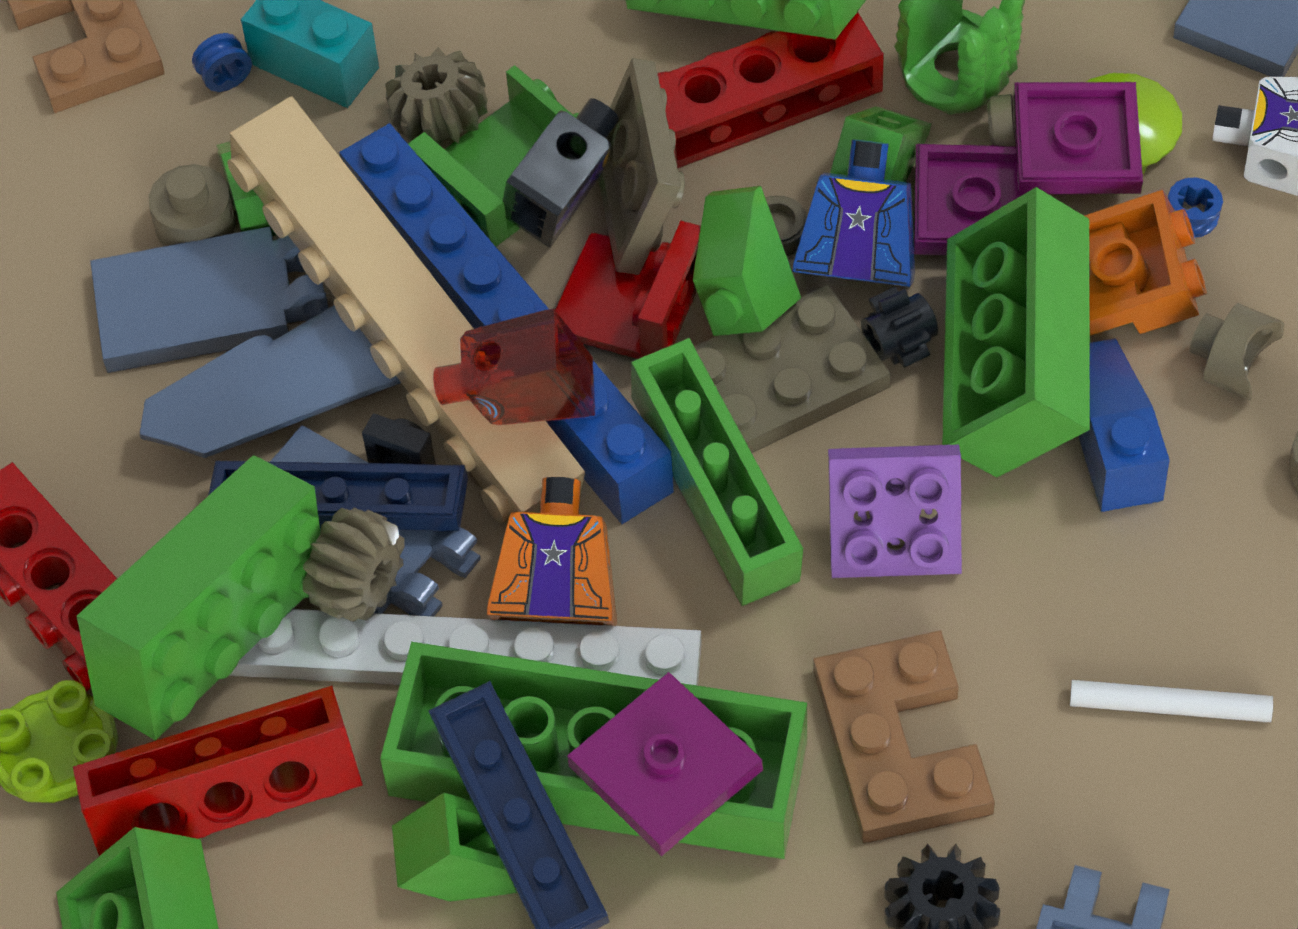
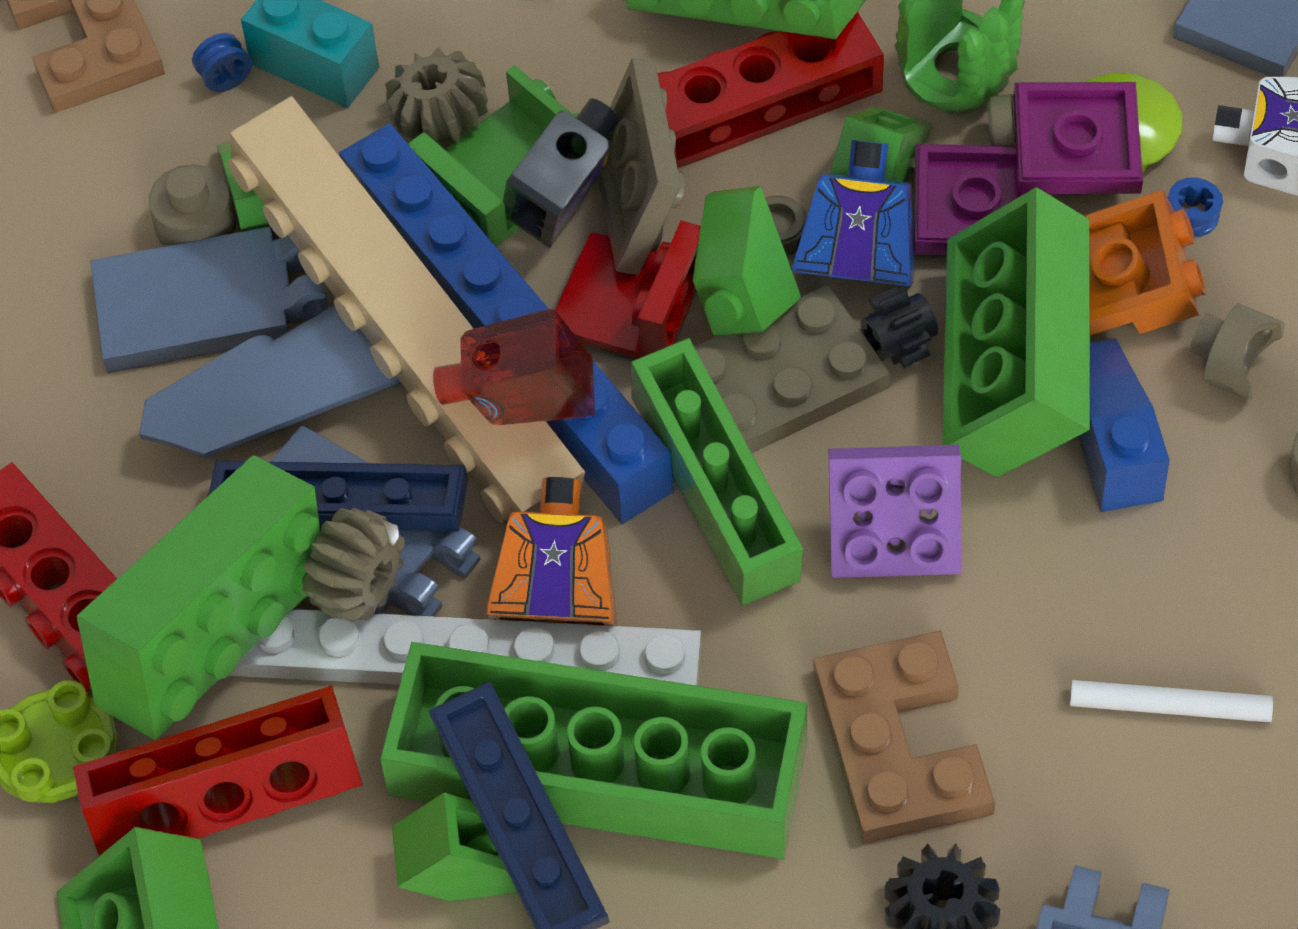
(396, 442): black plate -> none
(665, 763): magenta plate -> none

